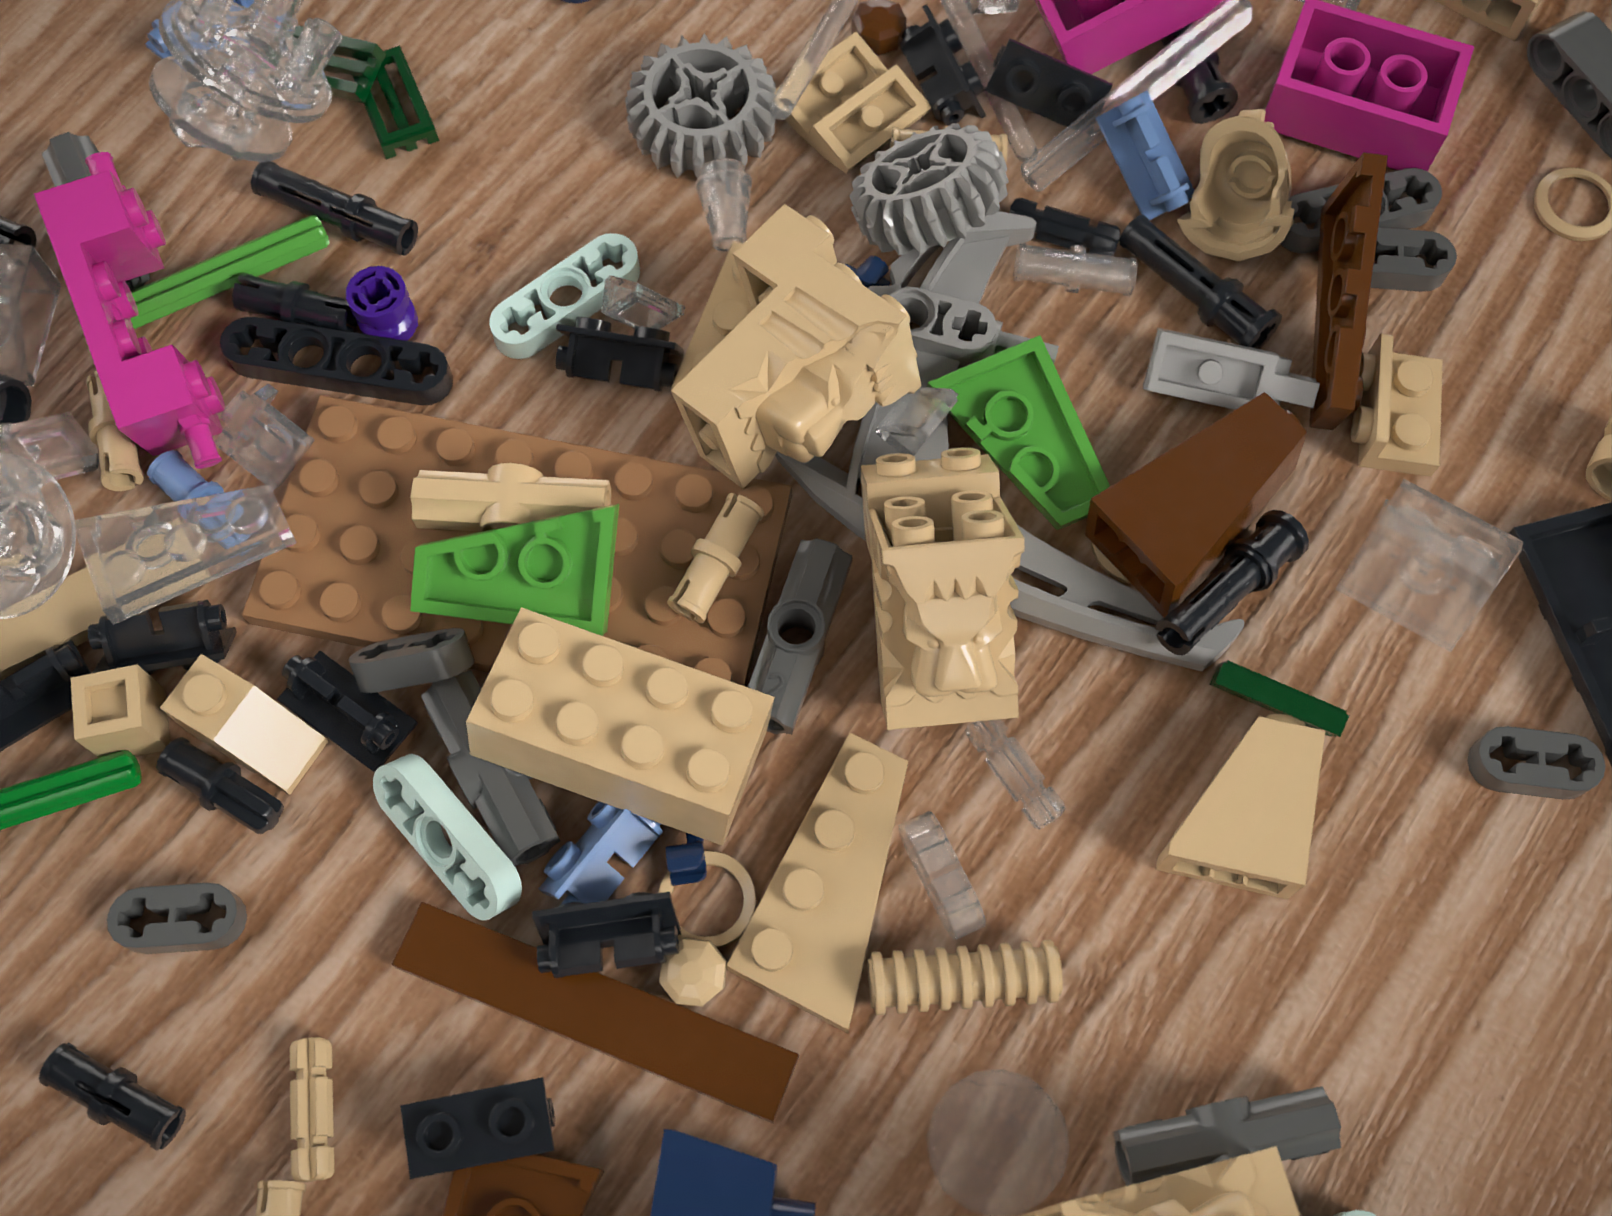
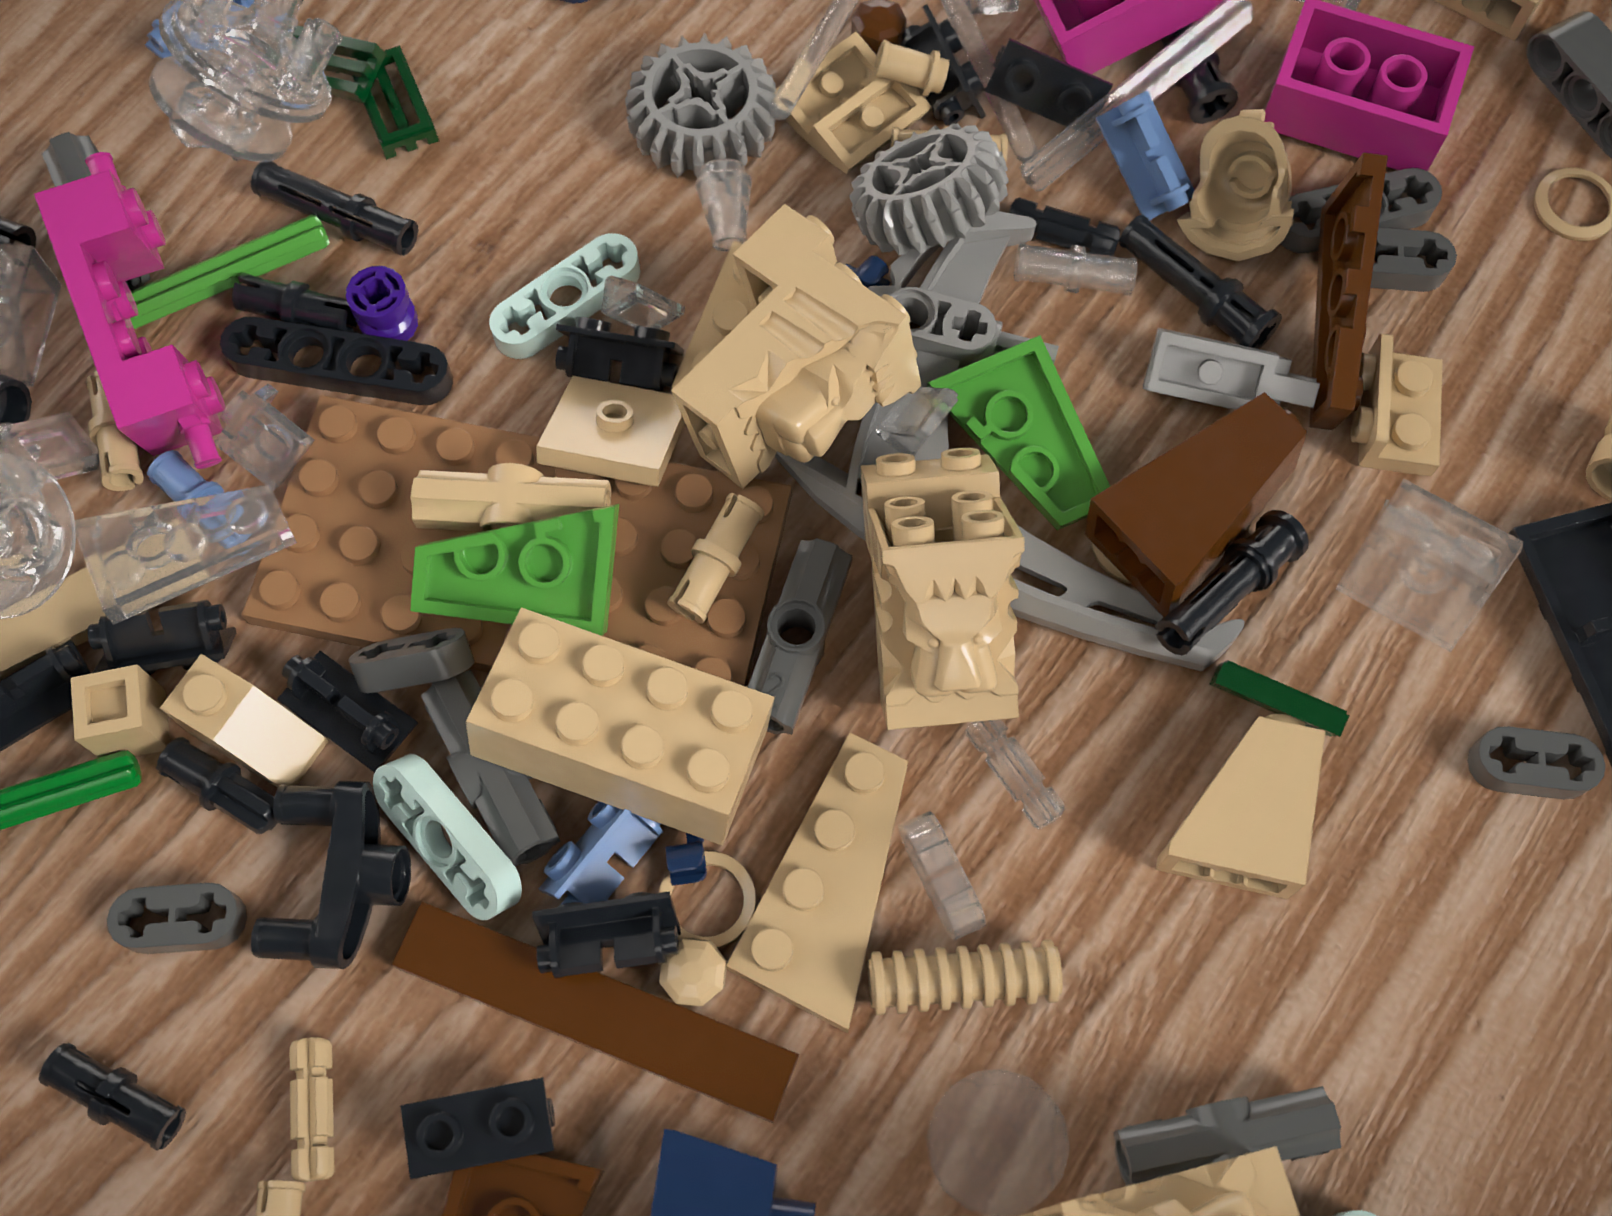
(355, 875): none -> black connector
(612, 431): none -> tan plate
(911, 67): none -> tan pin

